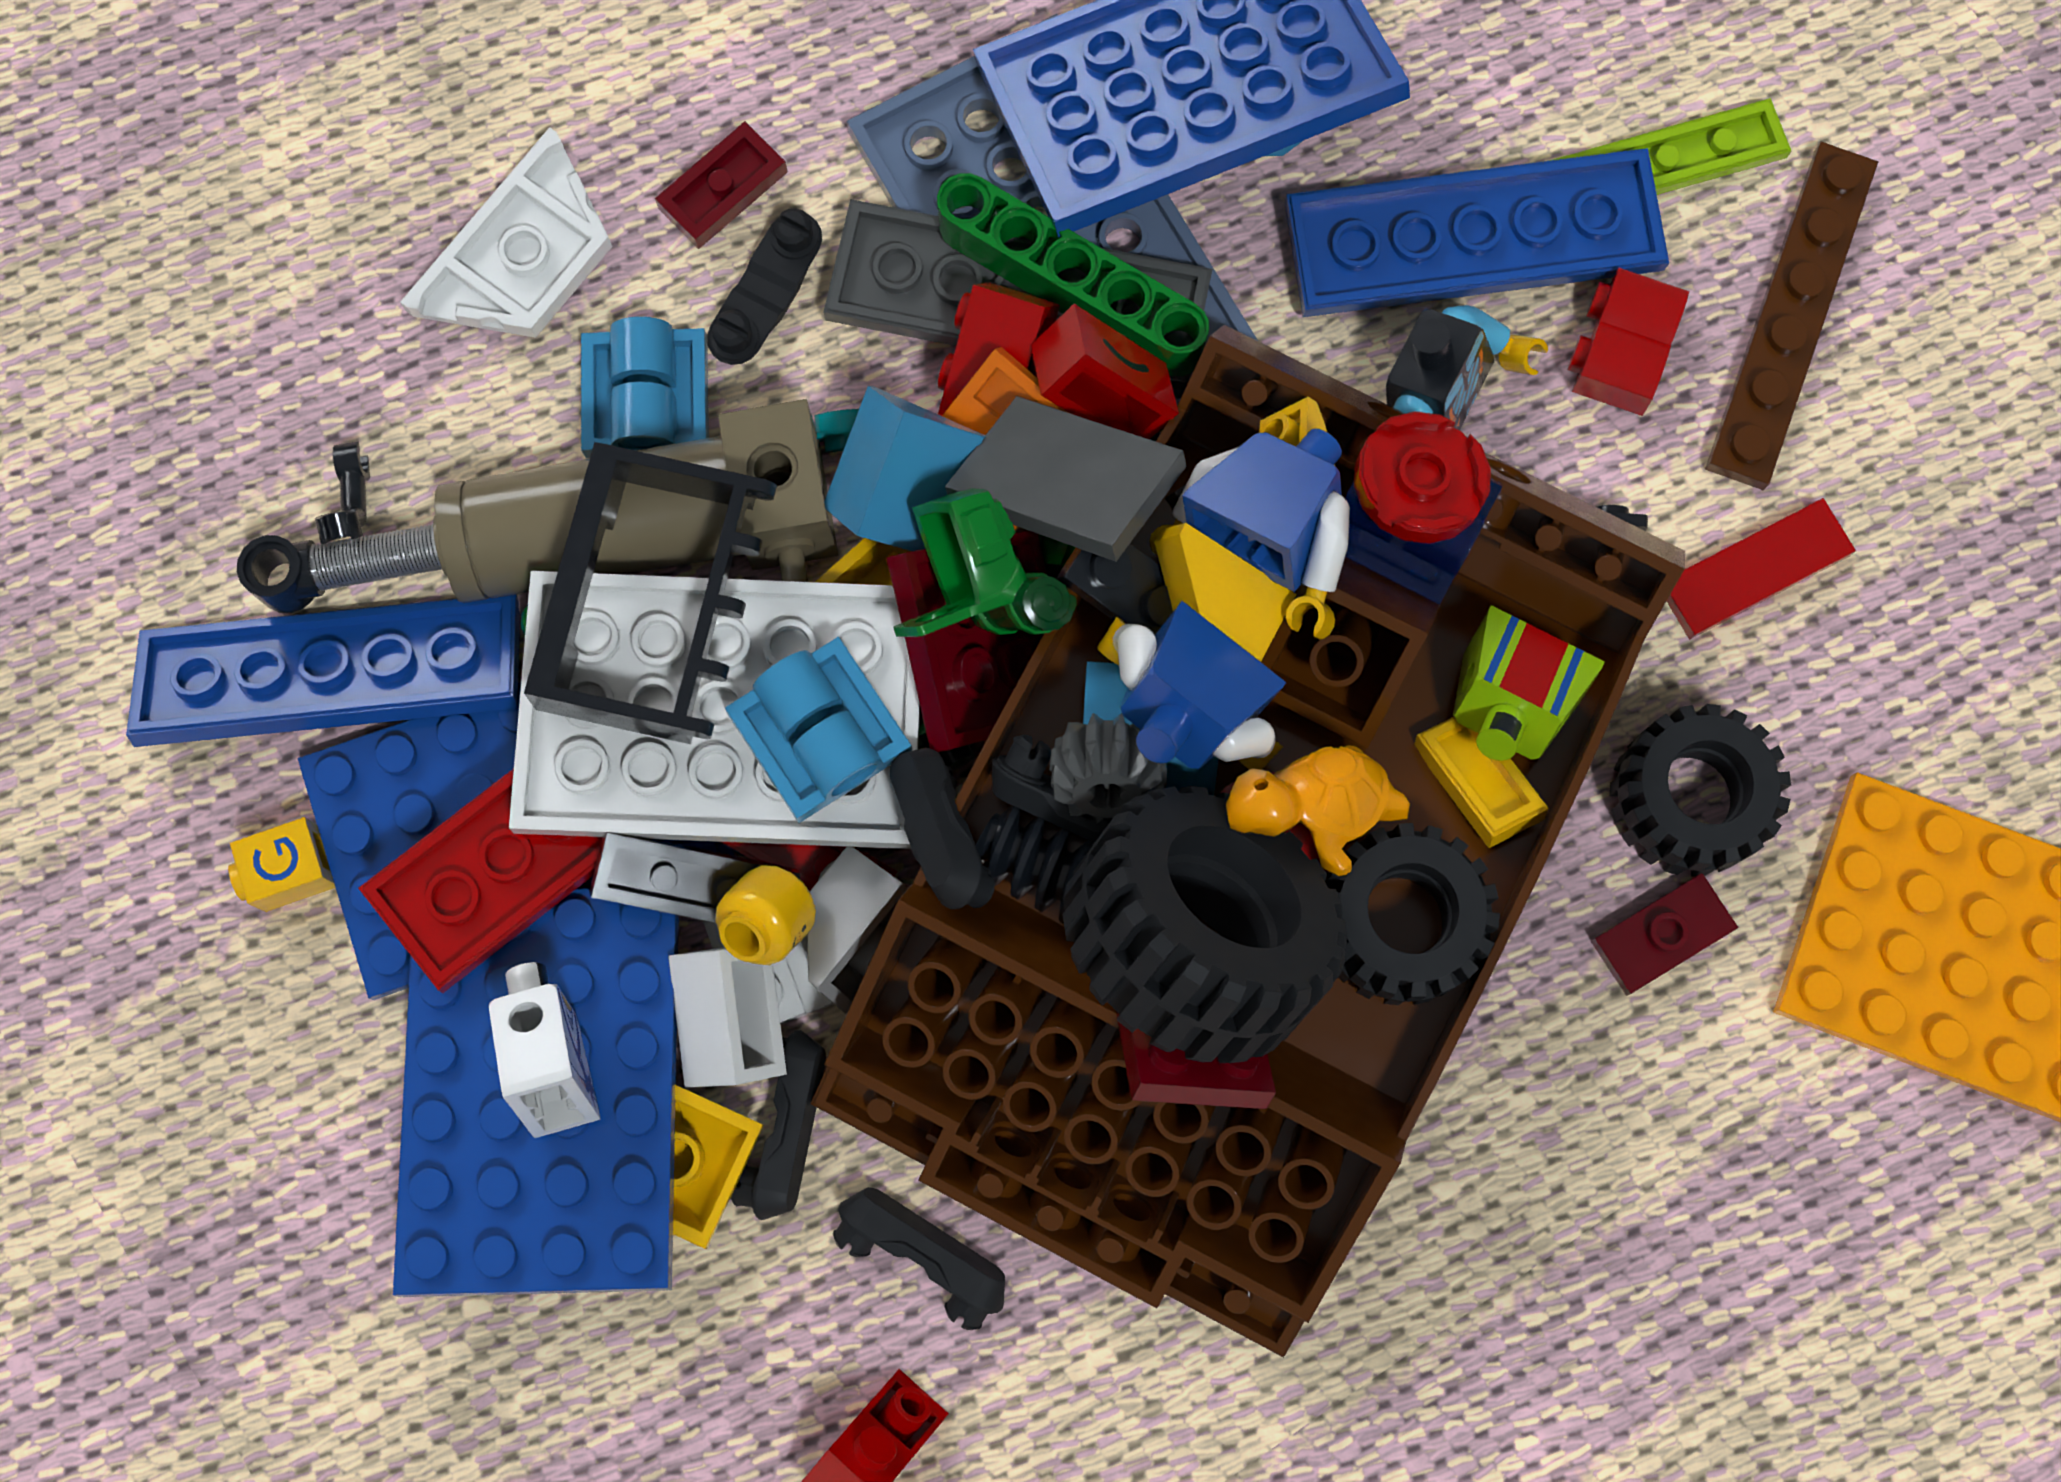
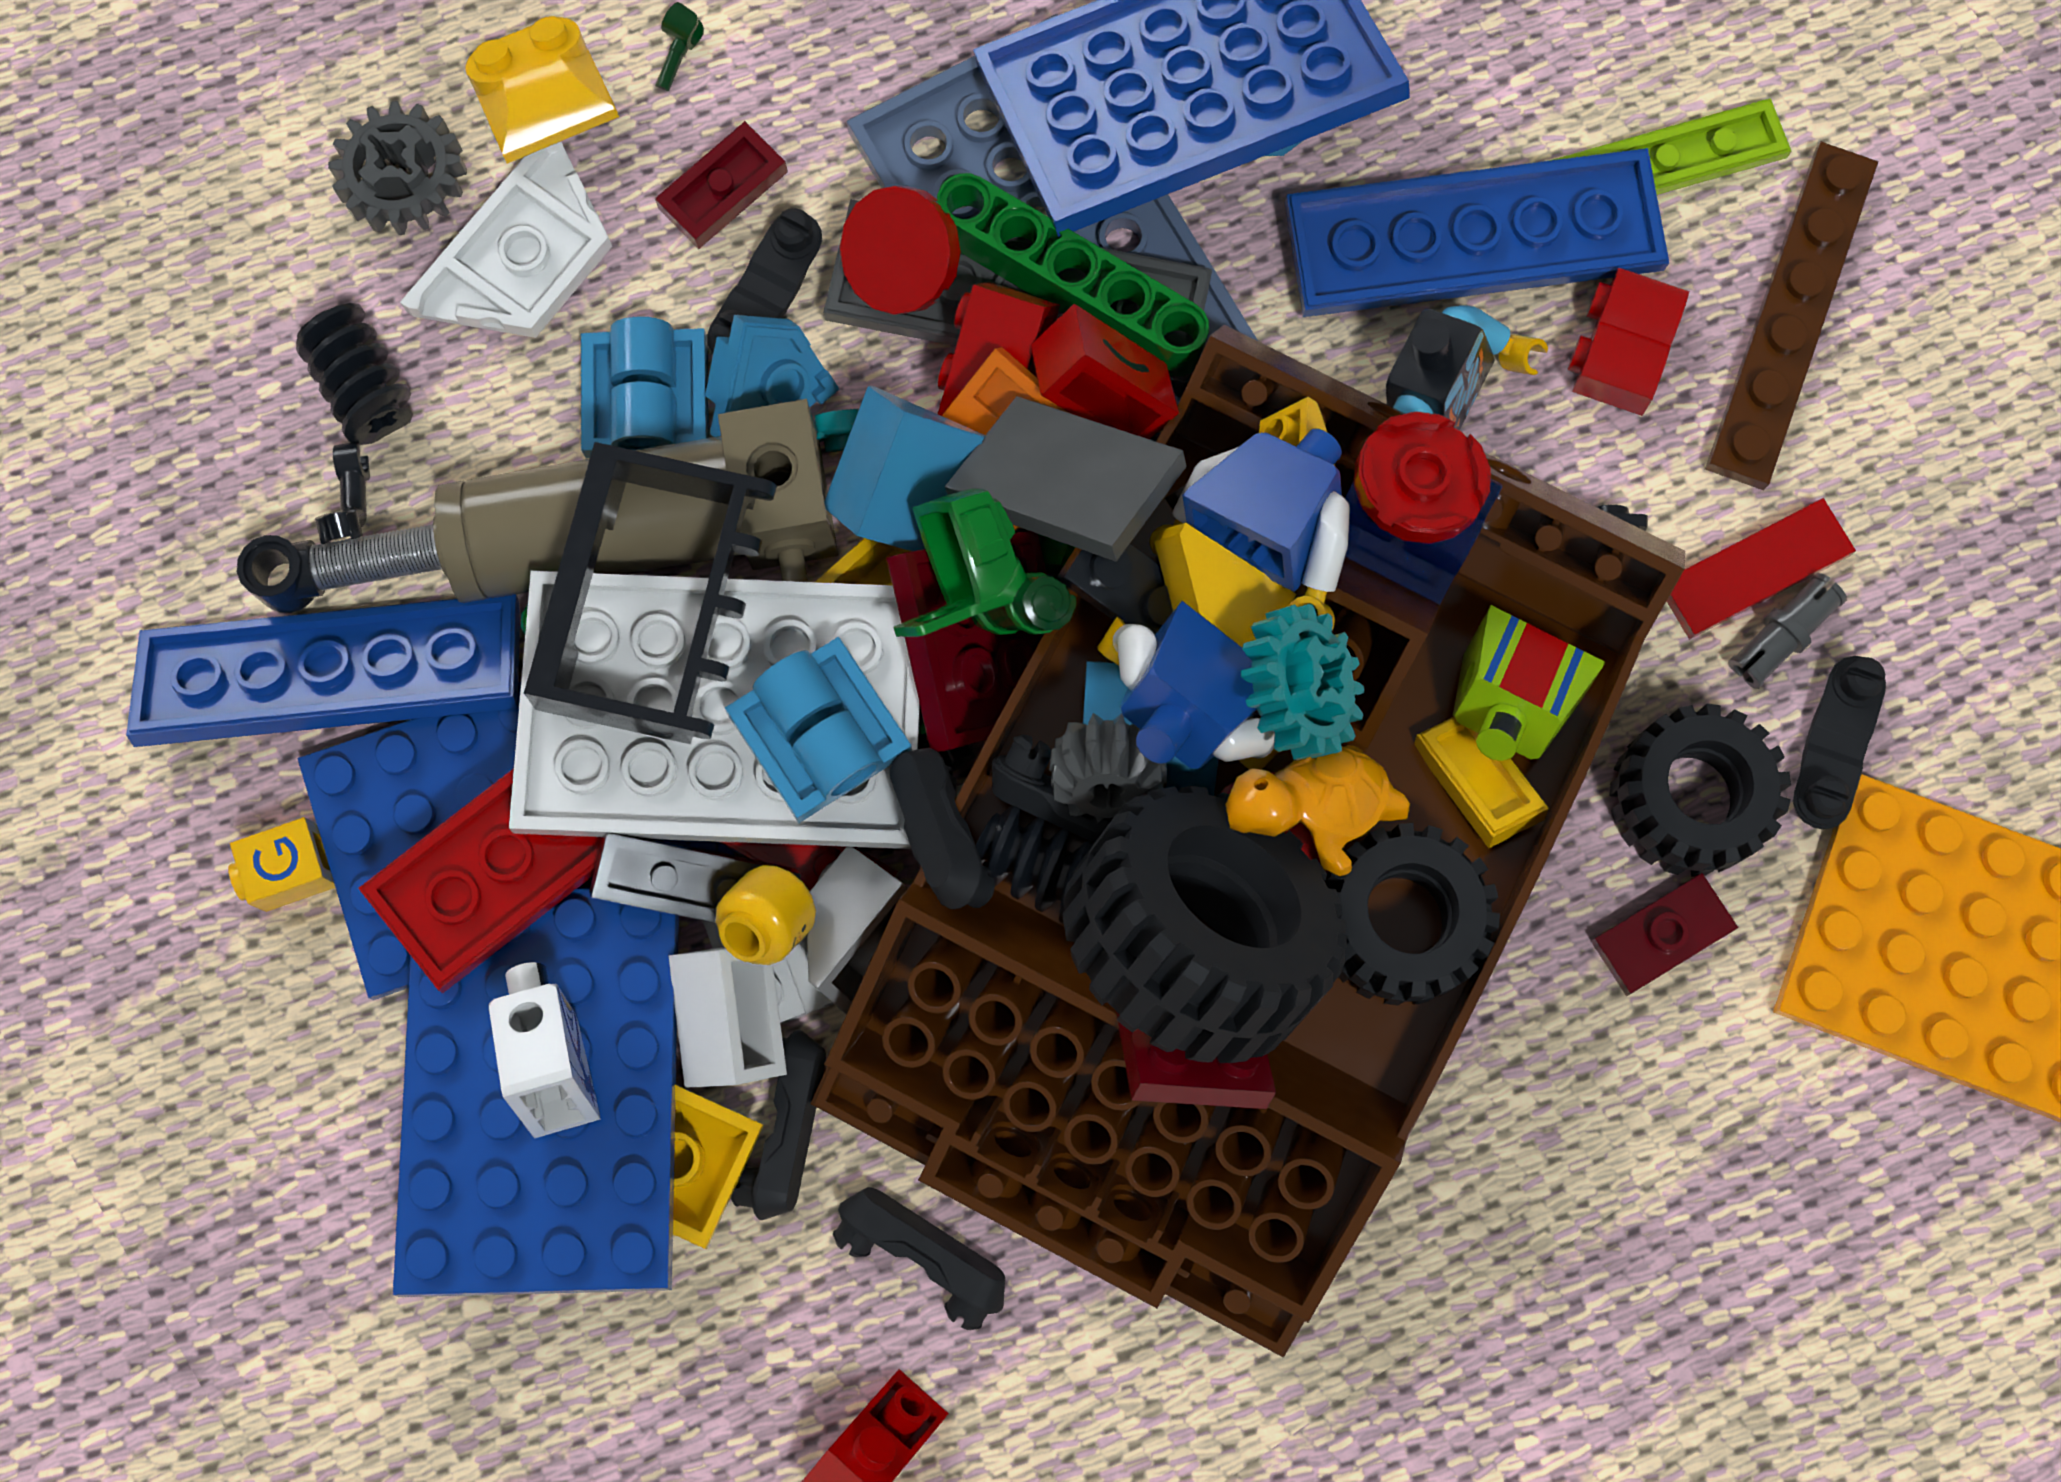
(354, 373): none -> black piece
(388, 191): none -> dark grey gear
(539, 87): none -> yellow slope
(686, 31): none -> dark green hand
(763, 366): none -> dark azure plate
(899, 249): none -> red tile
(1302, 682): none -> teal gear
(1787, 630): none -> dark grey pin
(1839, 741): none -> black piece

